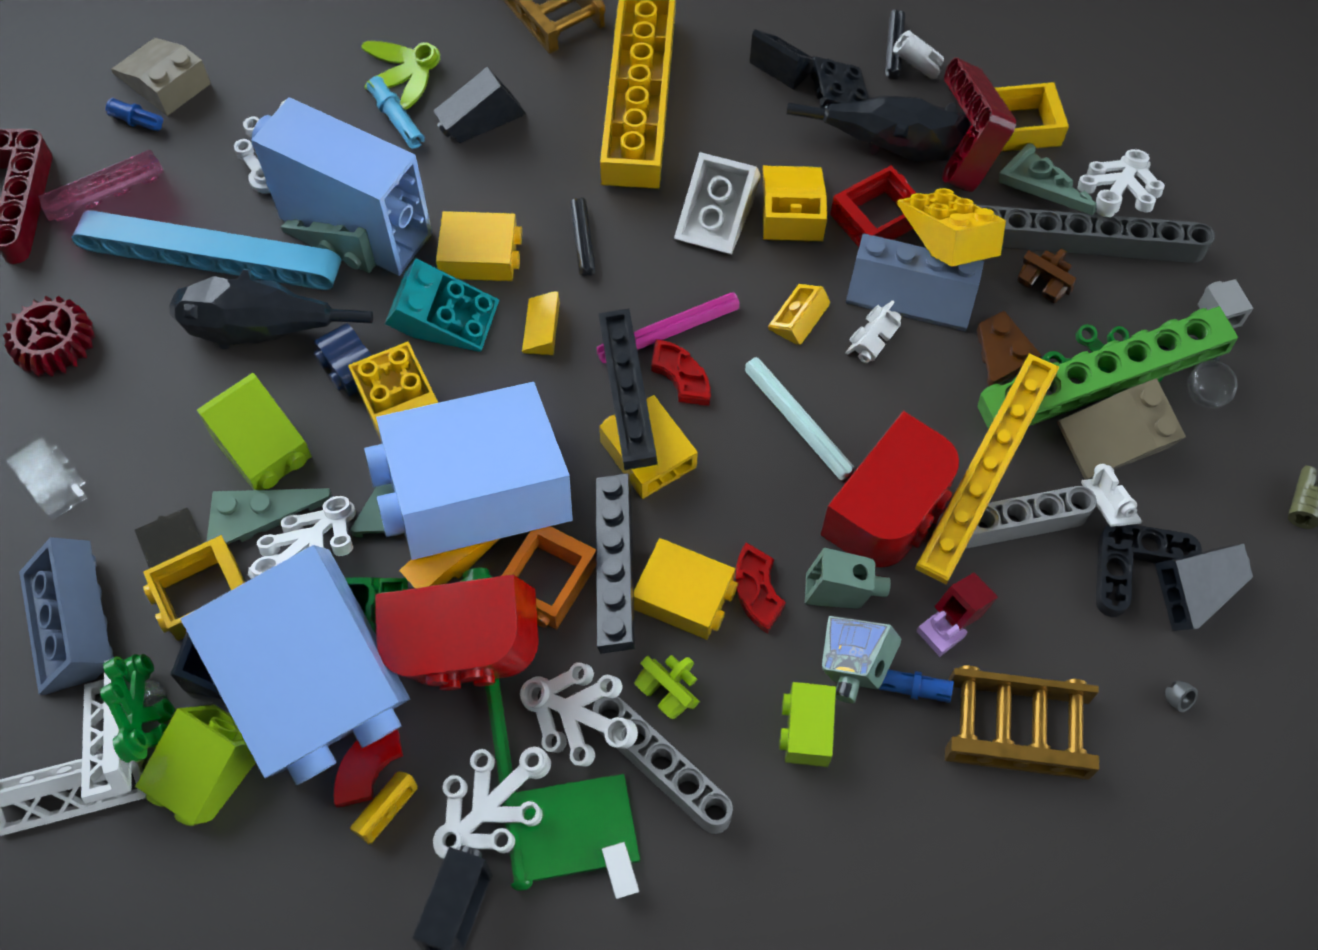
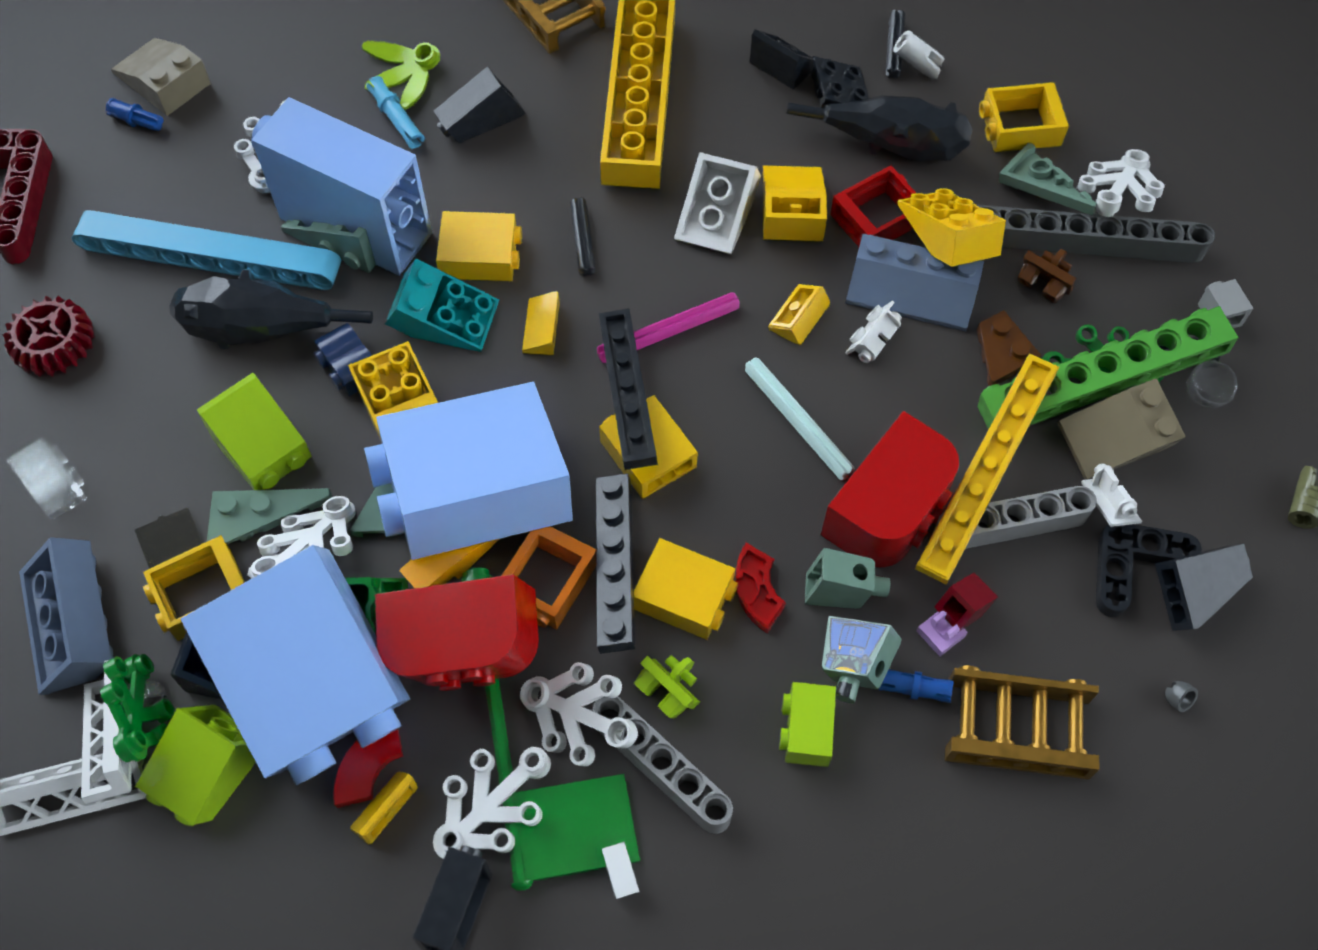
(91, 189): clear pink plate -> none
(683, 371): red tile -> none
(989, 130): dark red beam -> none

